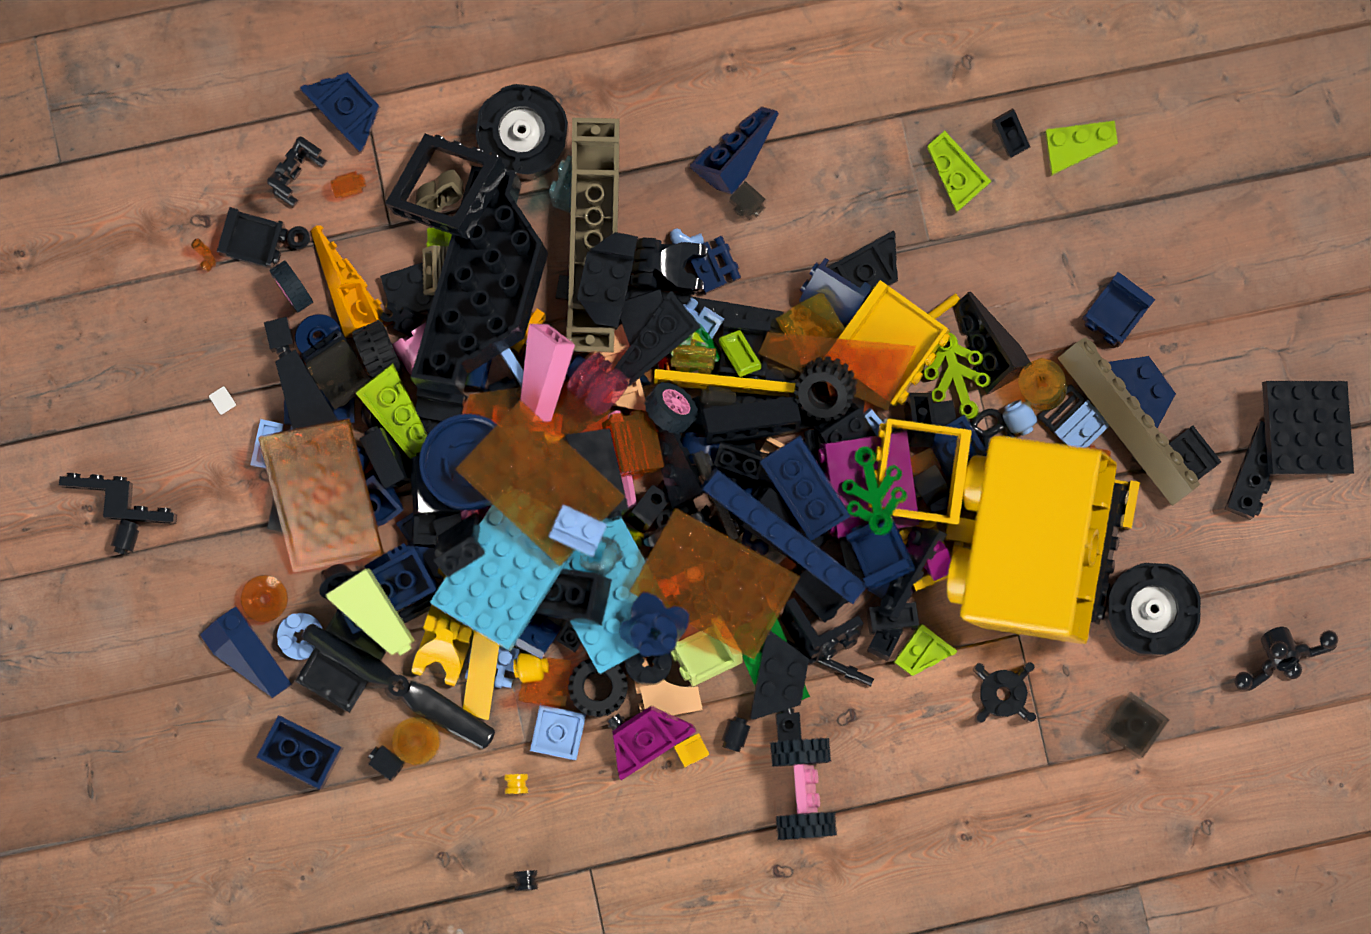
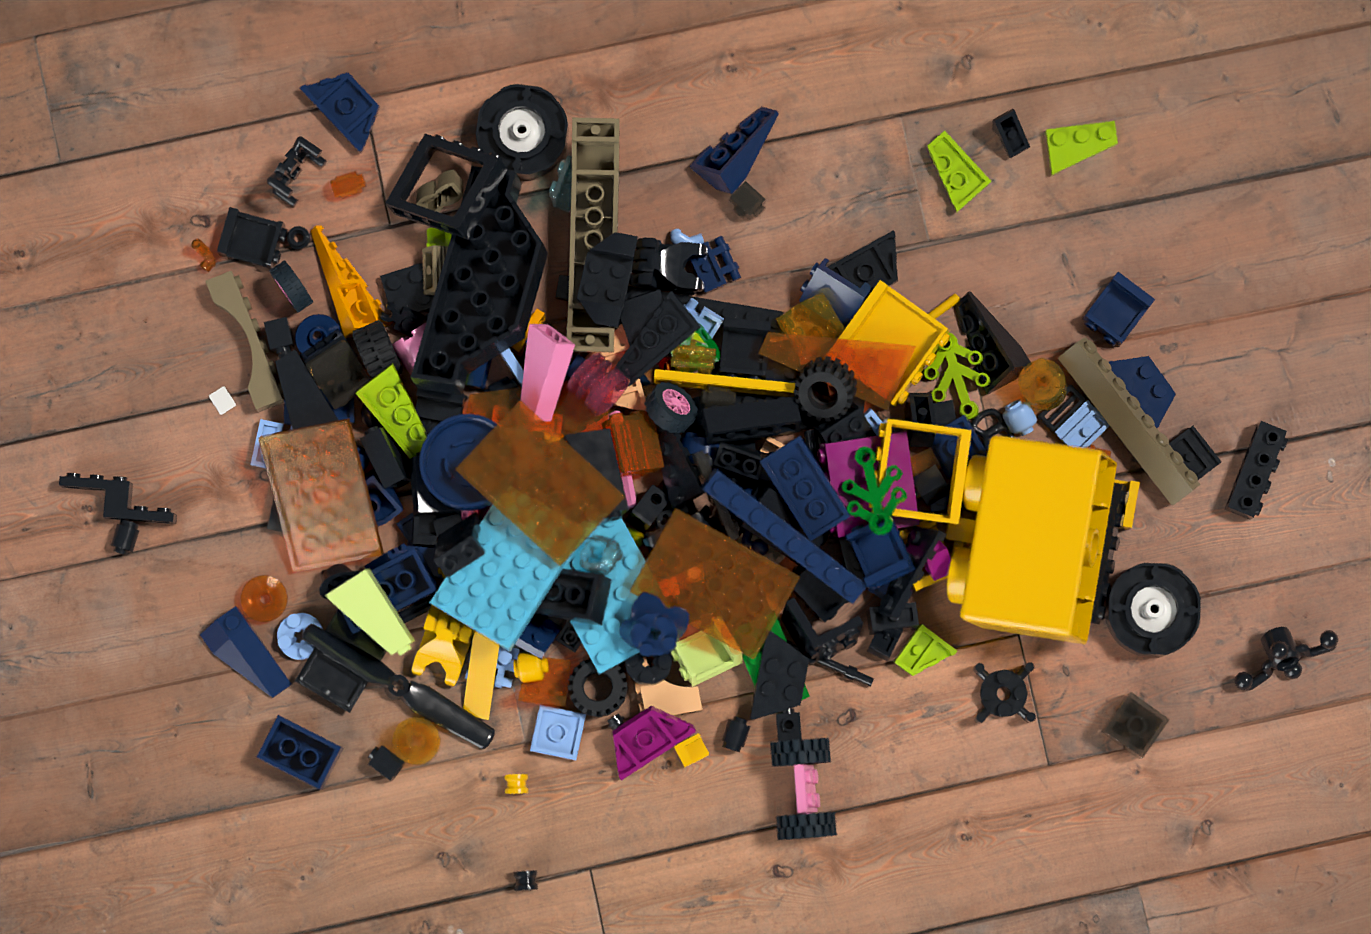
(262, 385): none -> dark tan arch
(578, 531): light blue plate -> none
(740, 353): lime tile -> none
(1307, 428): black plate -> none

